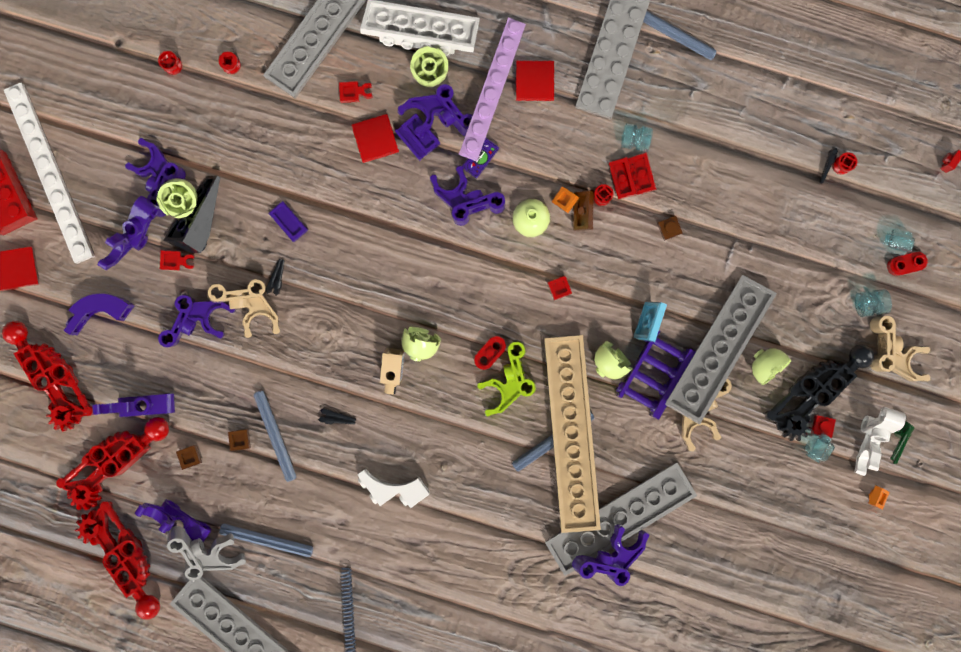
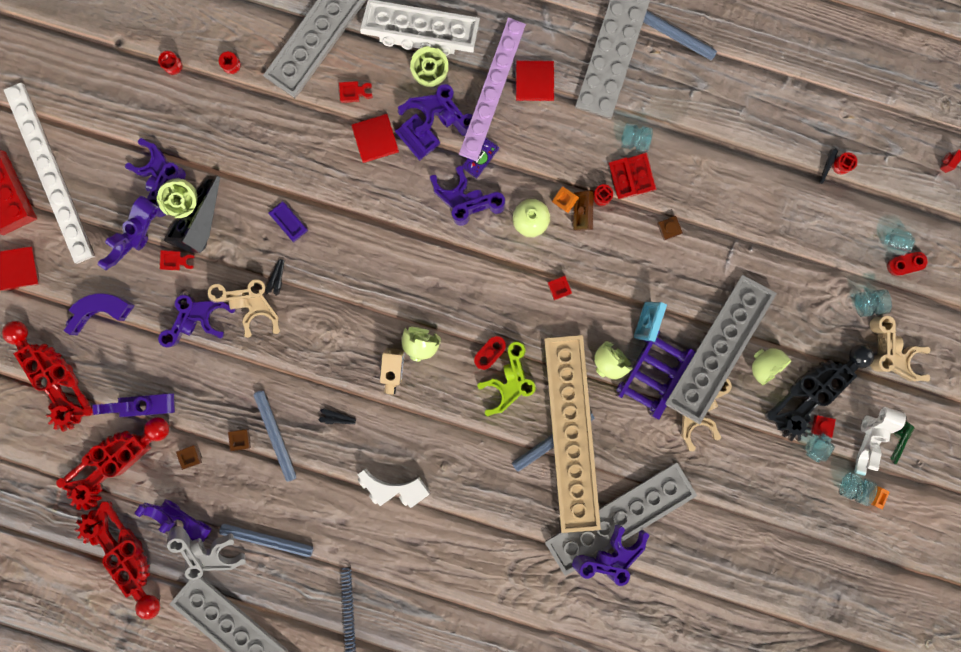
(855, 488): none -> clear light blue wheel

